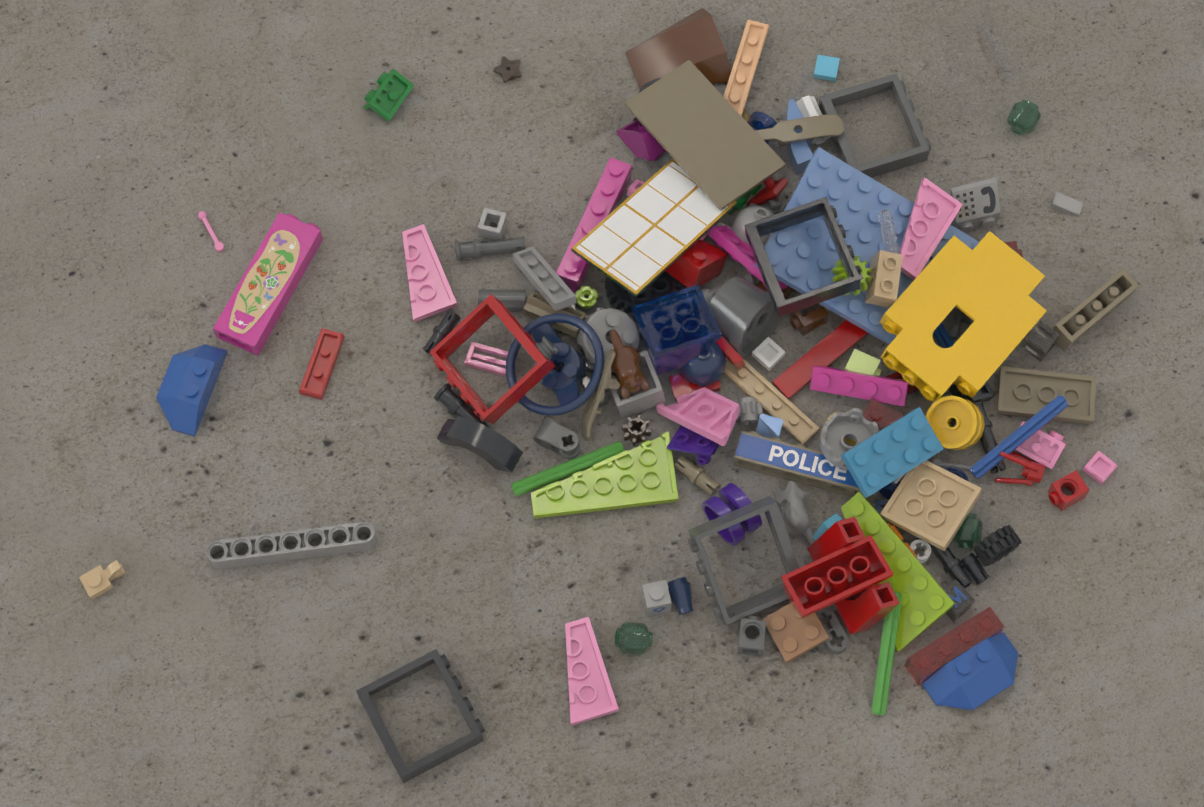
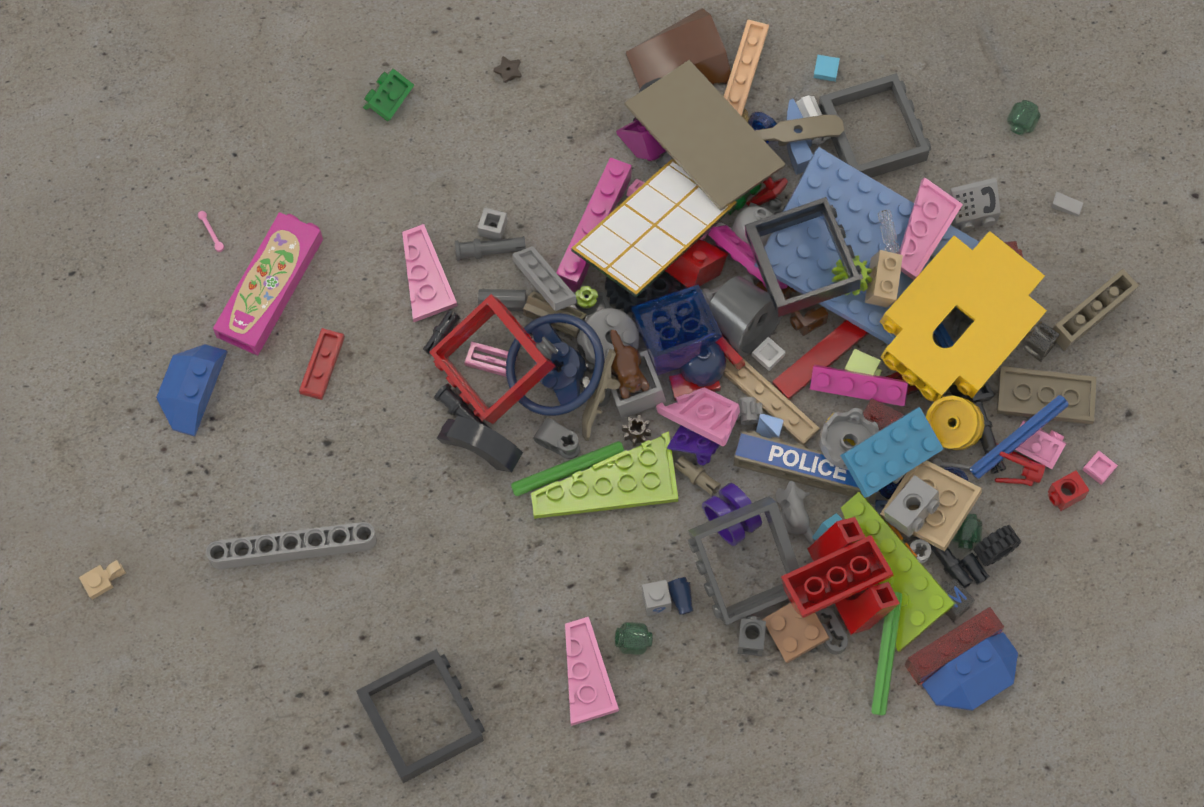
(914, 493): none -> light grey brick

